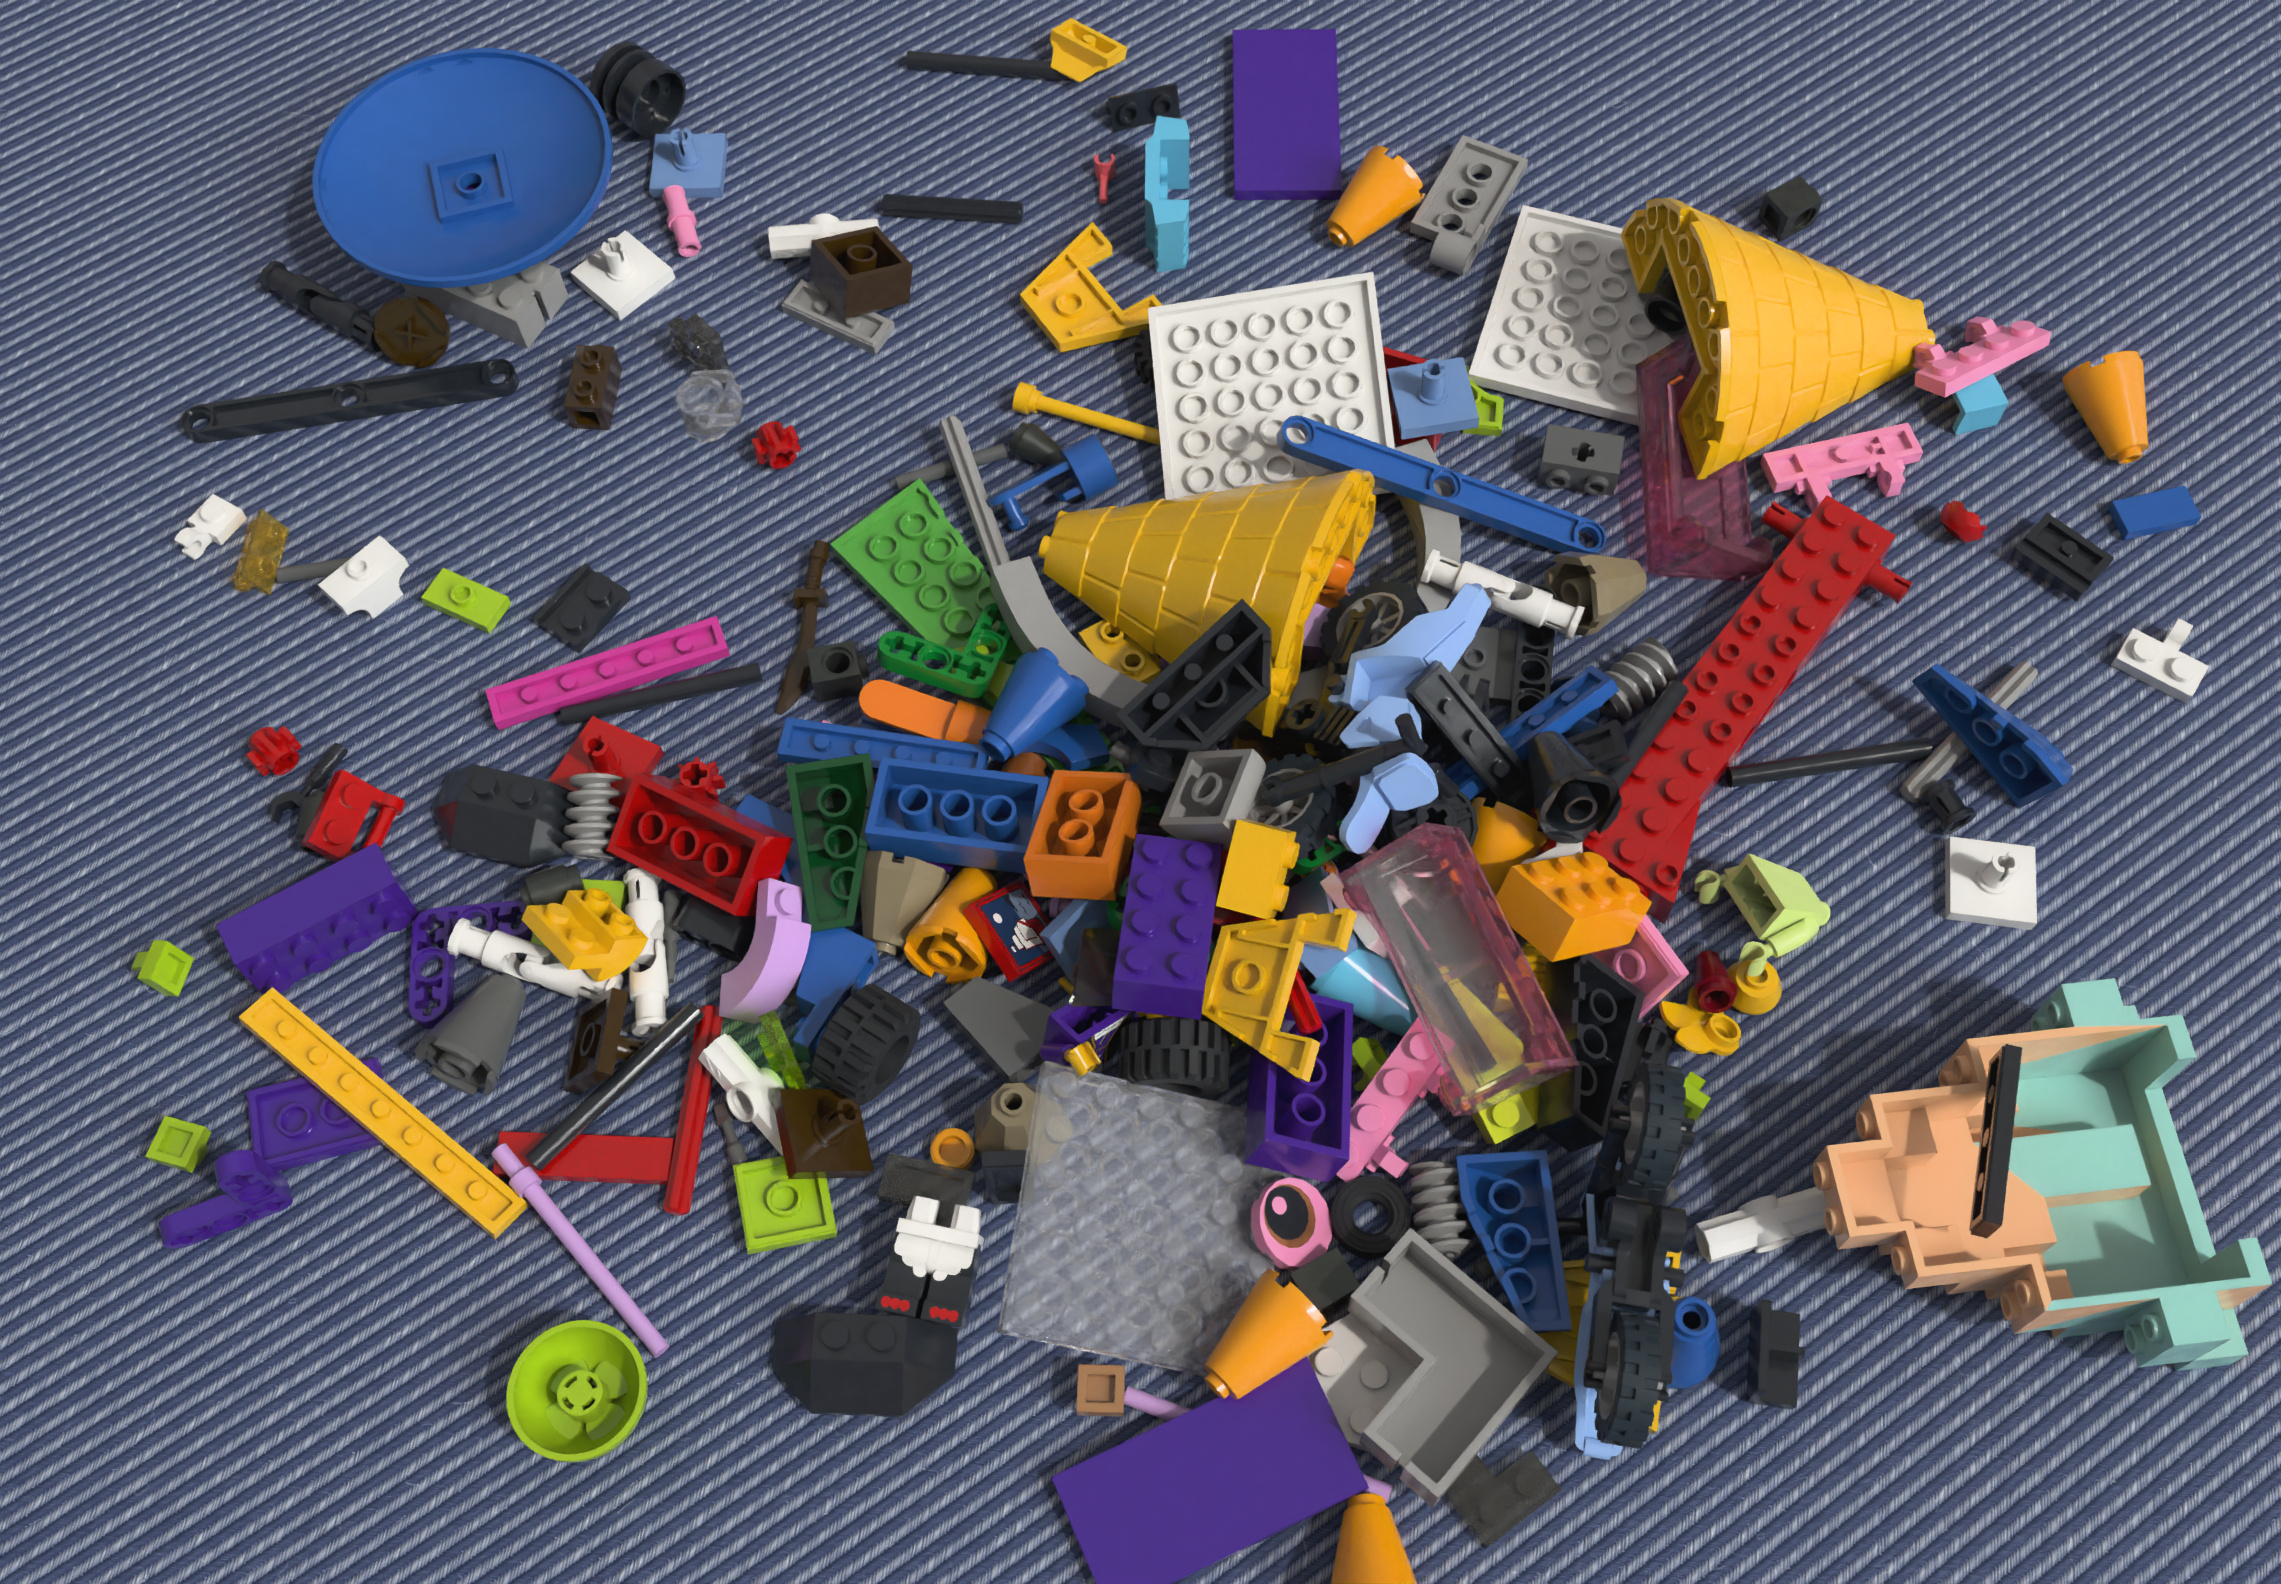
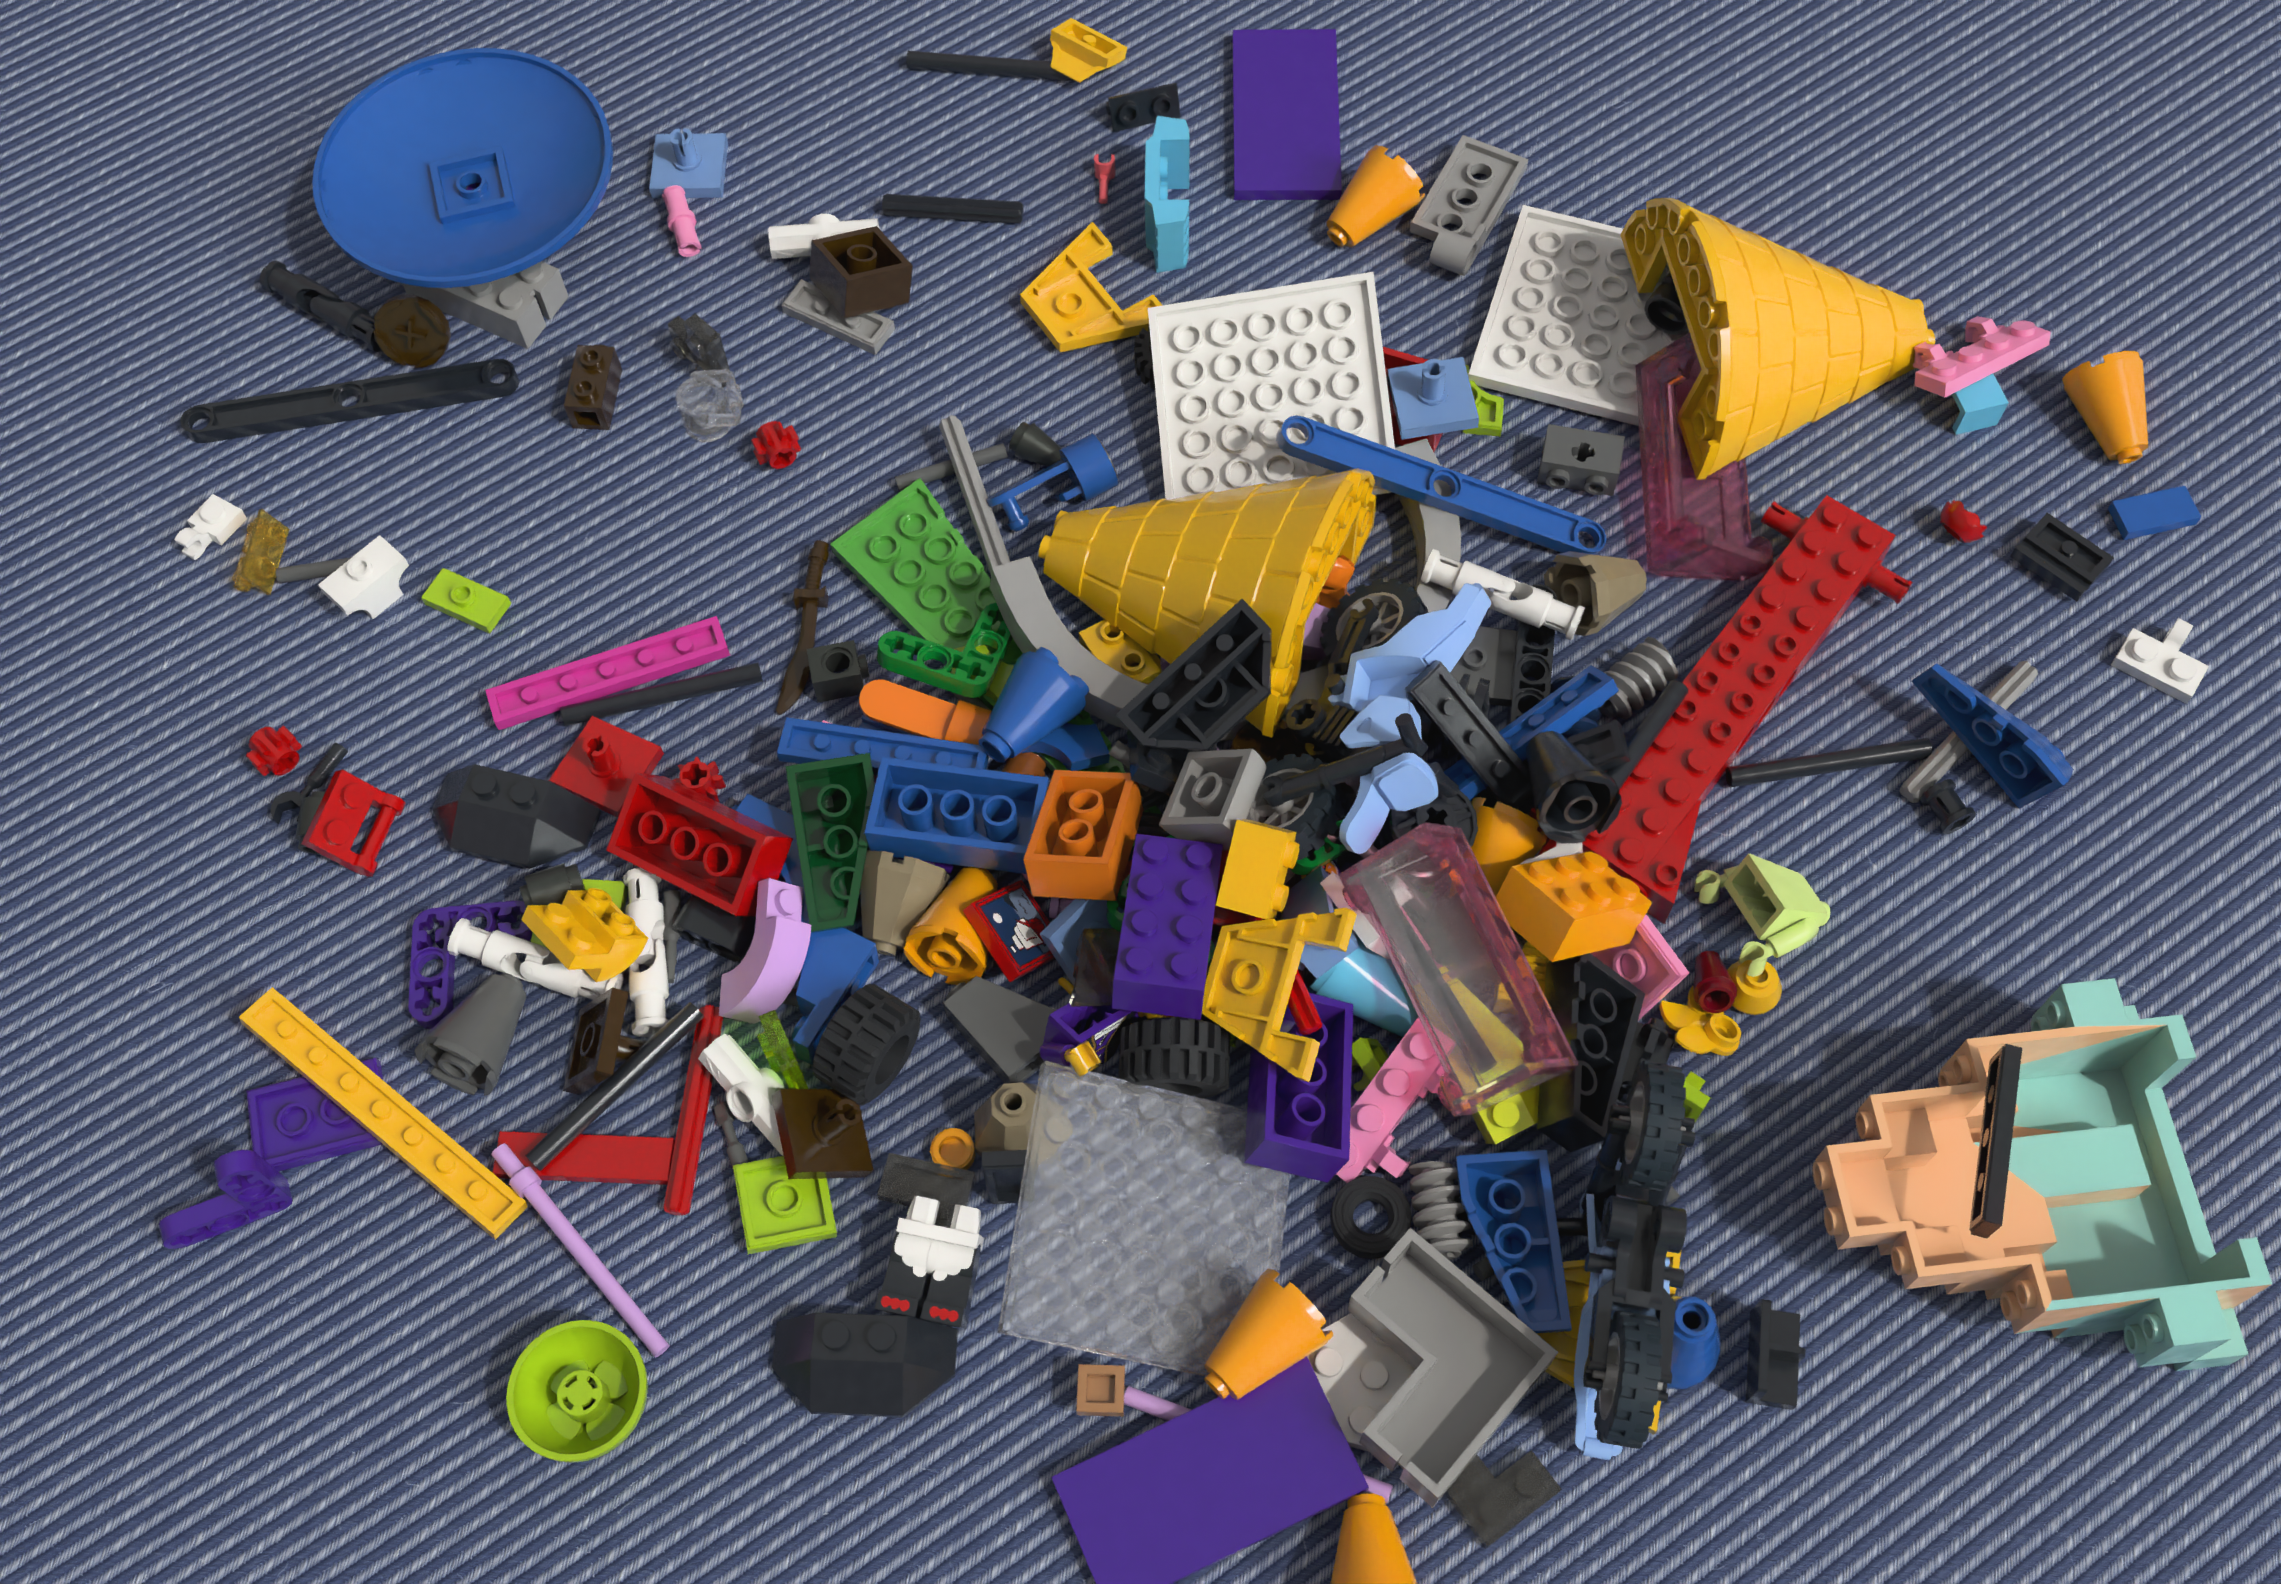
(163, 967): lime tile -> none
(179, 1144): lime tile -> none
(318, 920): dark purple brick -> none
(582, 608): black plate -> none
(591, 815): light grey piece -> none
(622, 275): white tile -> none
(638, 89): black wheel -> none
(1029, 399): yellow piece -> none
(1291, 1223): tile -> none
(1326, 1281): pearl dark grey brick -> none
(1761, 1225): white piece -> none
(1790, 208): pearl dark grey brick -> none
(1814, 465): bright pink hinge -> none
(1990, 883): white tile -> none

